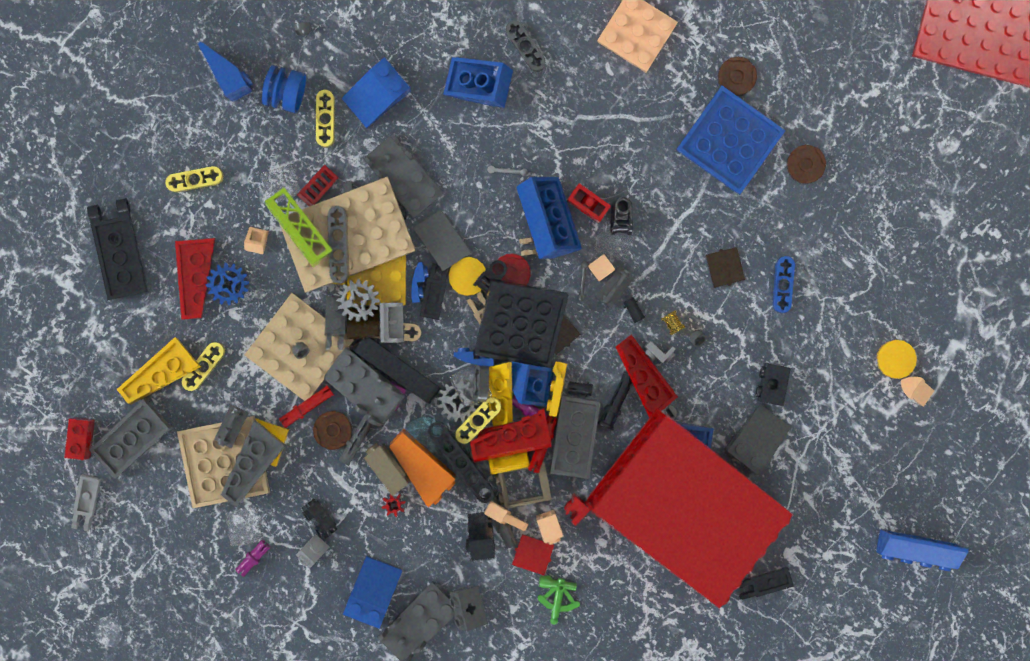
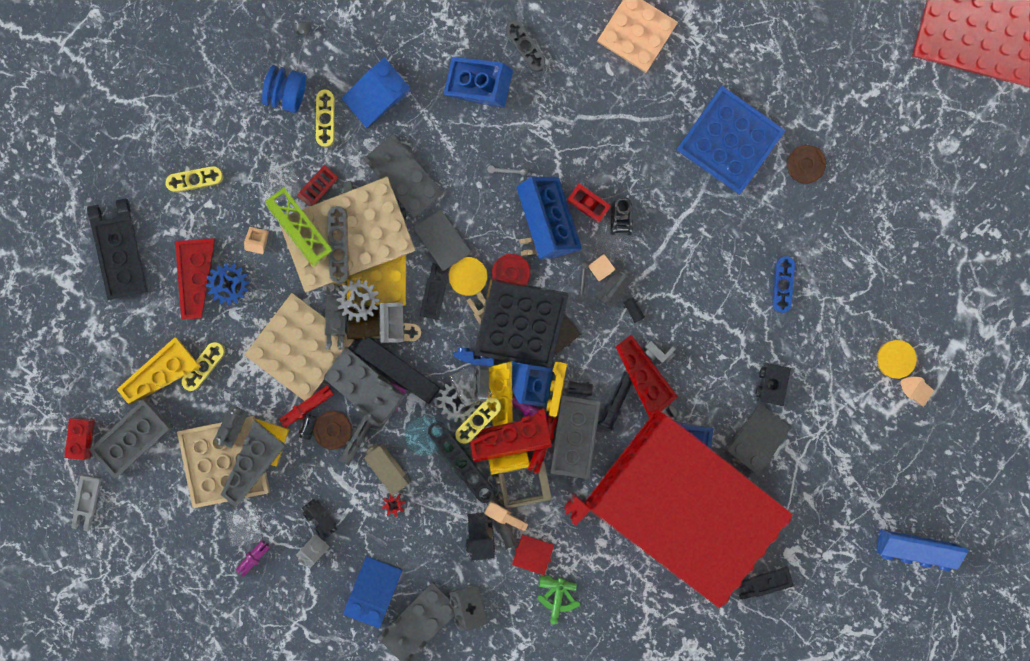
(231, 80): blue slope -> none
(300, 350): dark grey hinge -> none
(308, 427): none -> black pin
(420, 275): blue slope -> none
(422, 467): orange slope -> none
(488, 275): black piece -> none
(549, 527): light nougat brick -> none
(673, 322): clear yellow bush -> none
(701, 338): dark grey hinge -> none
(725, 267): dark brown piece -> none
(737, 75): reddish brown tile -> none

